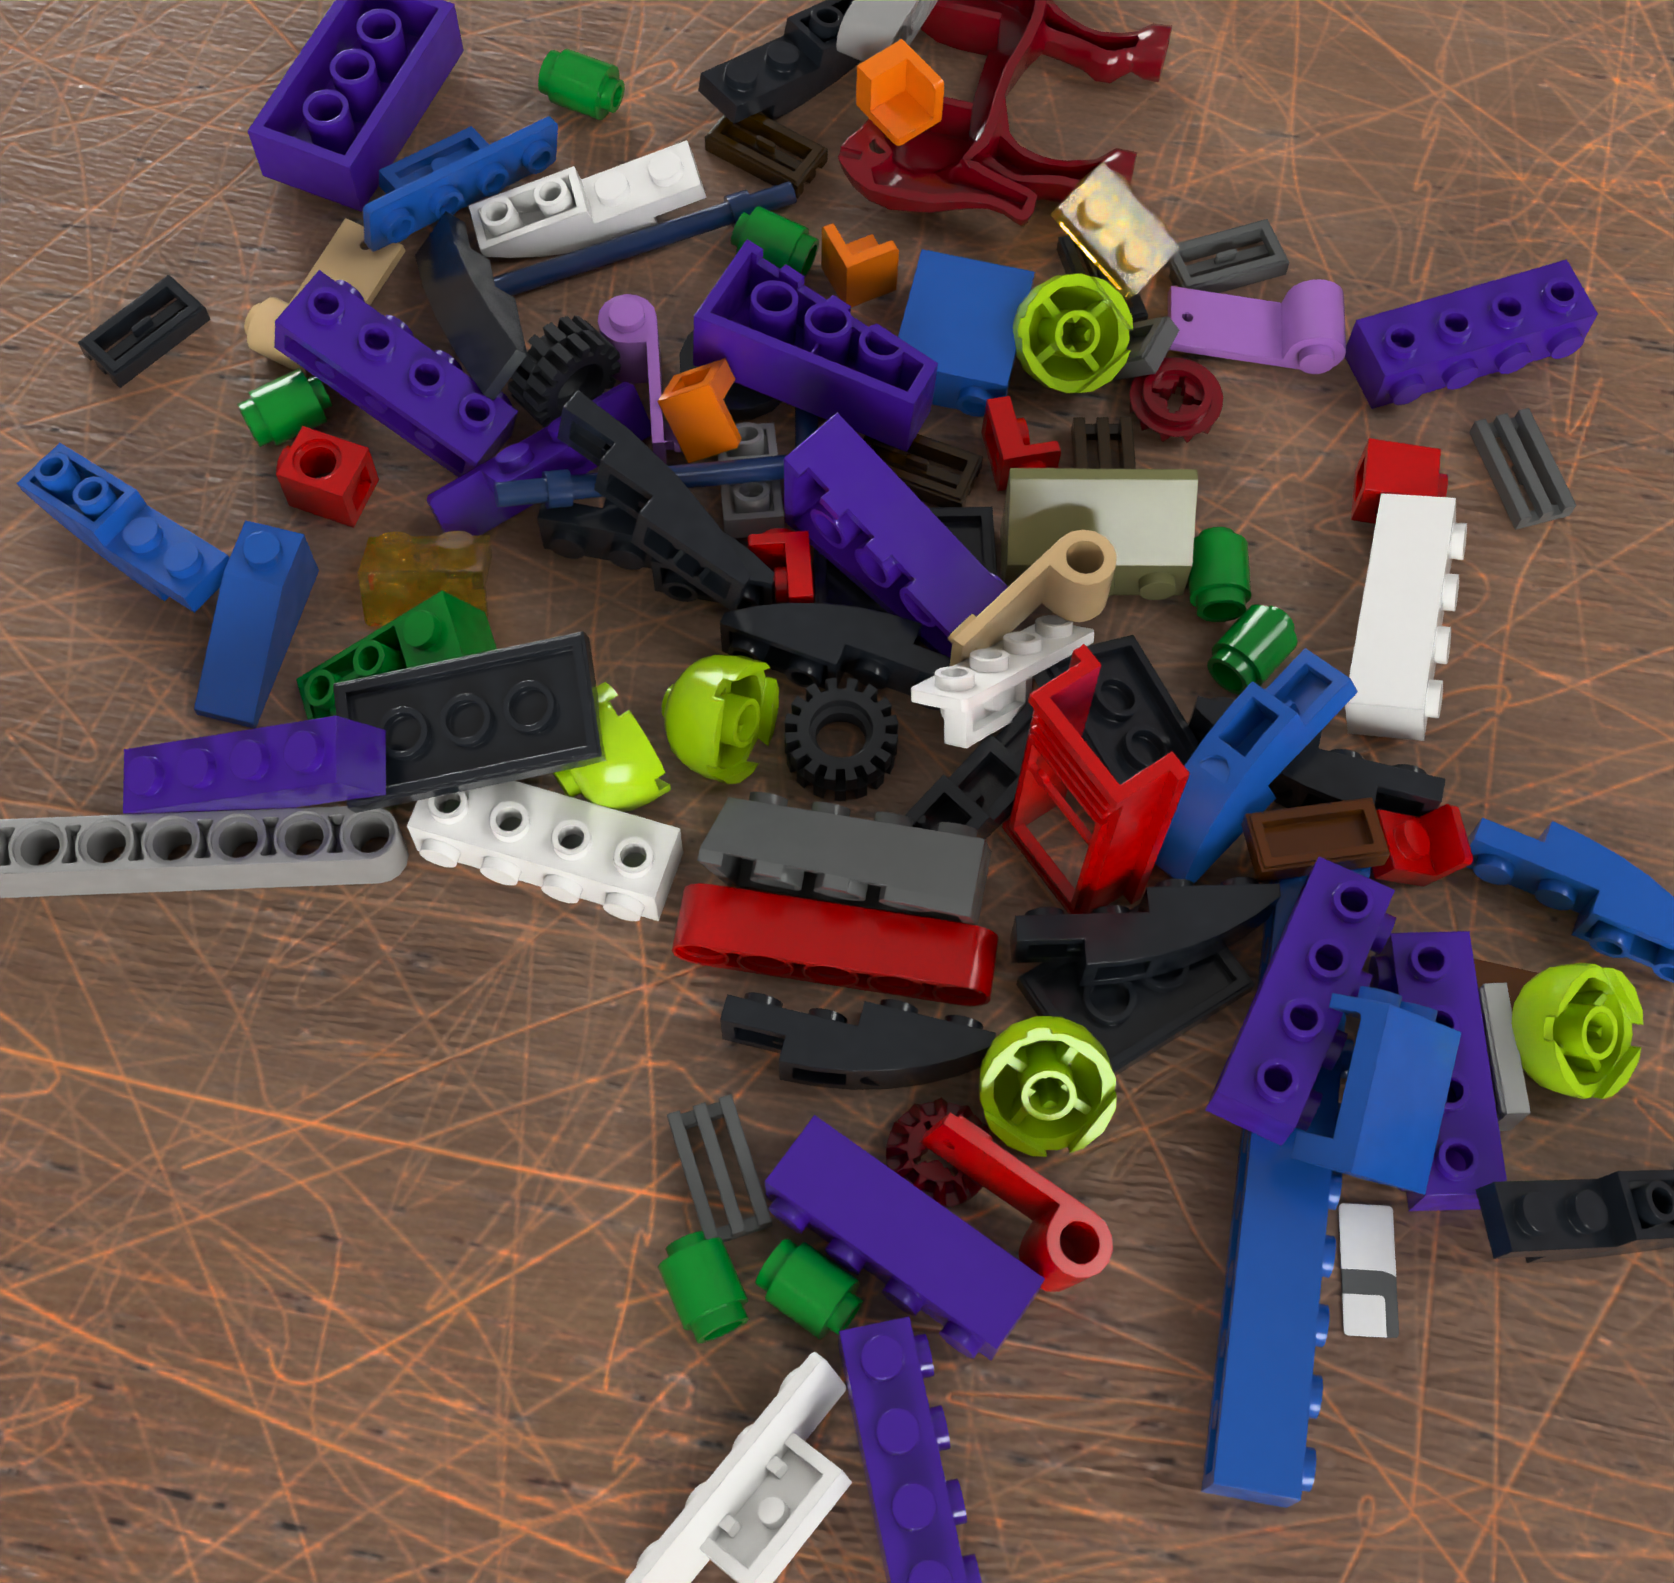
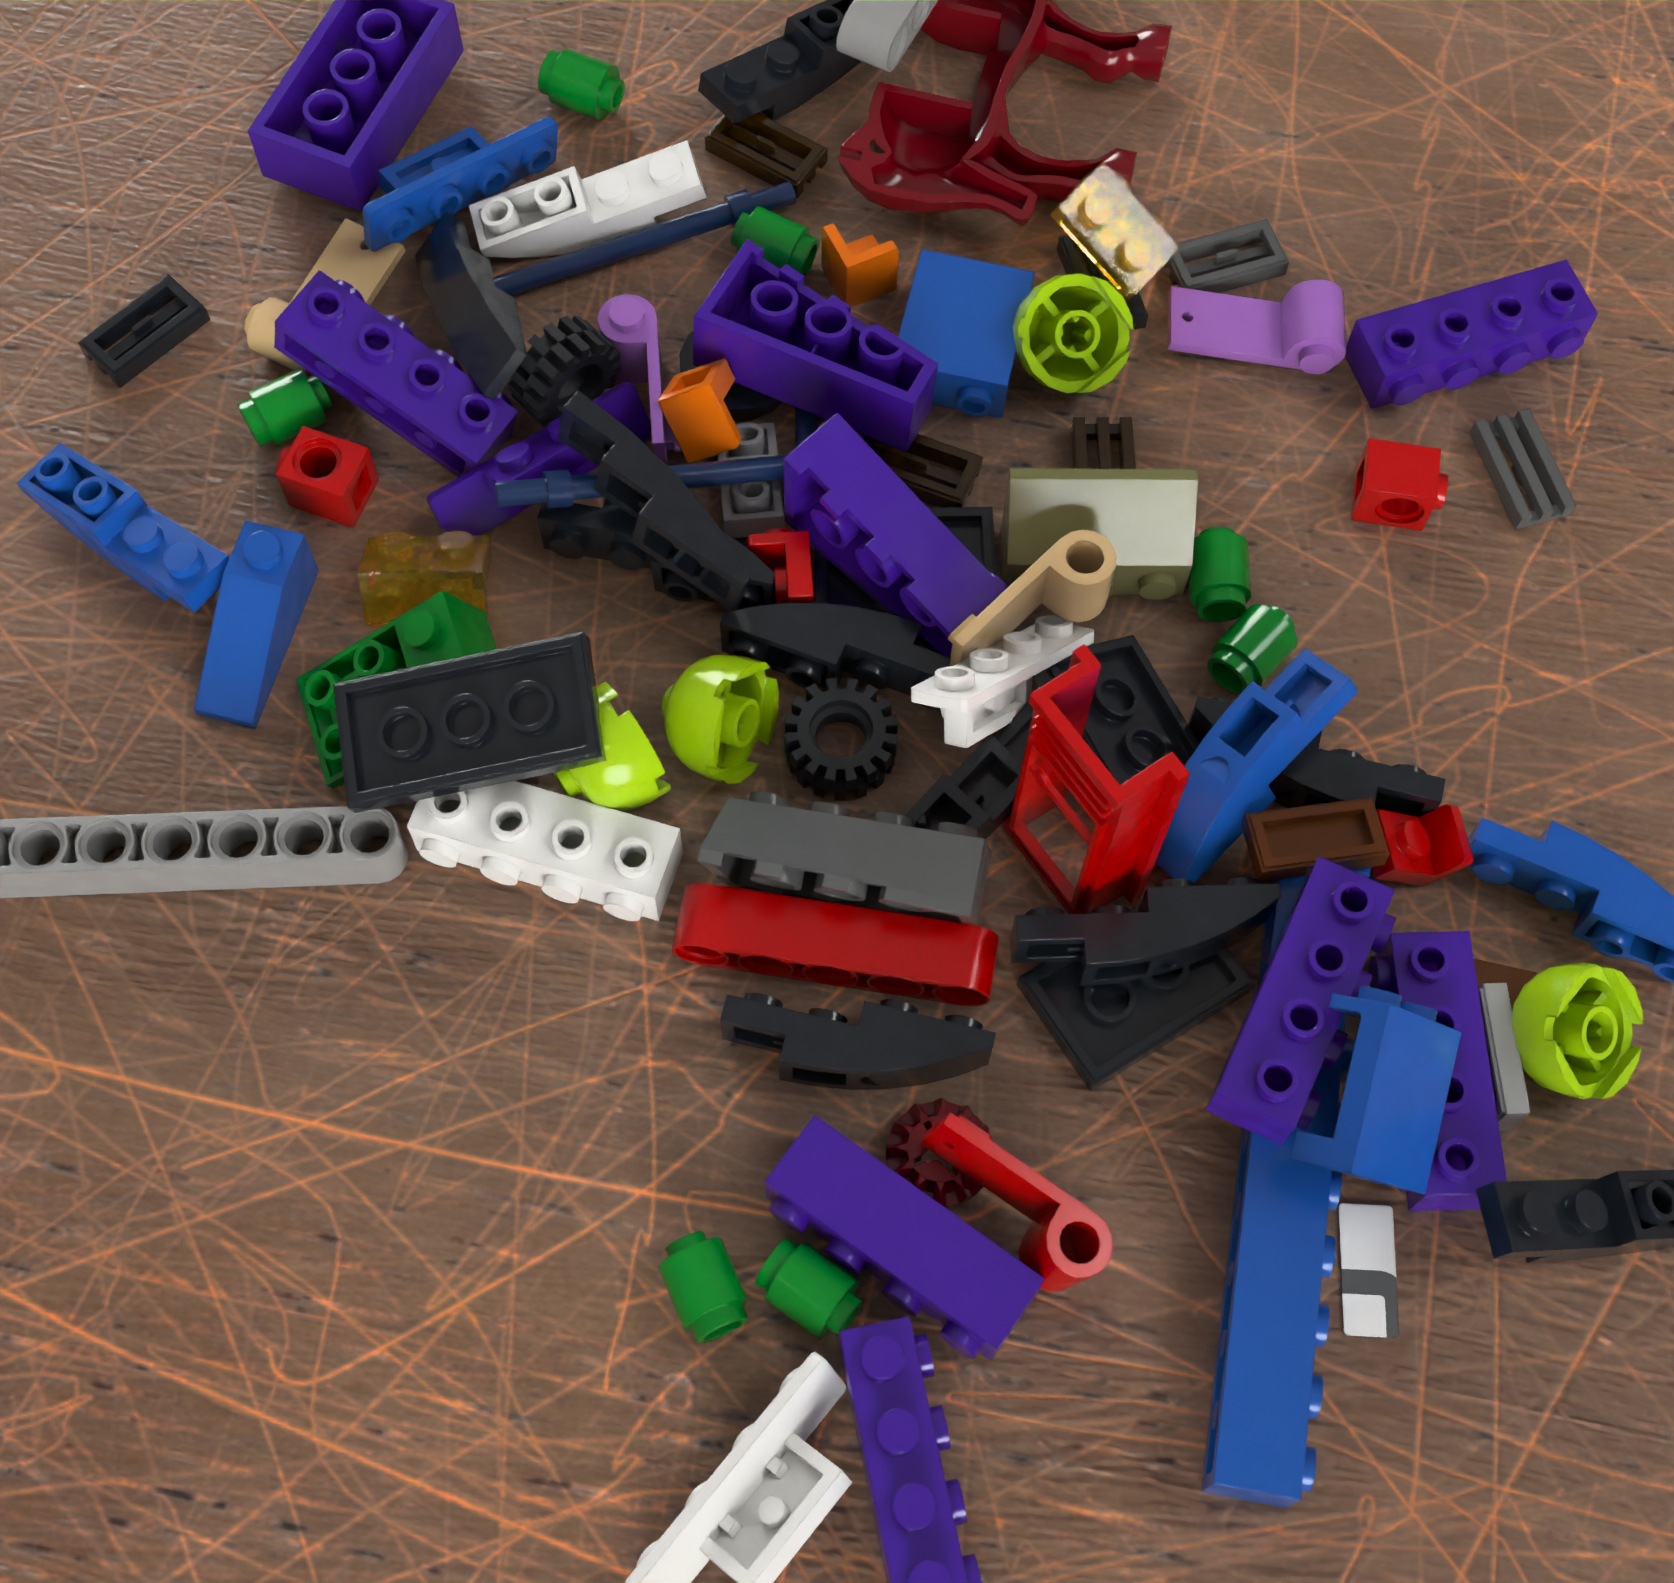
(258, 768): dark purple brick -> none
(702, 1116): dark grey tile -> none
(899, 92): orange panel -> none
(1009, 442): red bracket -> none
(1047, 1086): lime cylinder -> none
(1148, 346): dark grey tile -> none
(1200, 401): dark red gear -> none
(1403, 616): white brick -> none

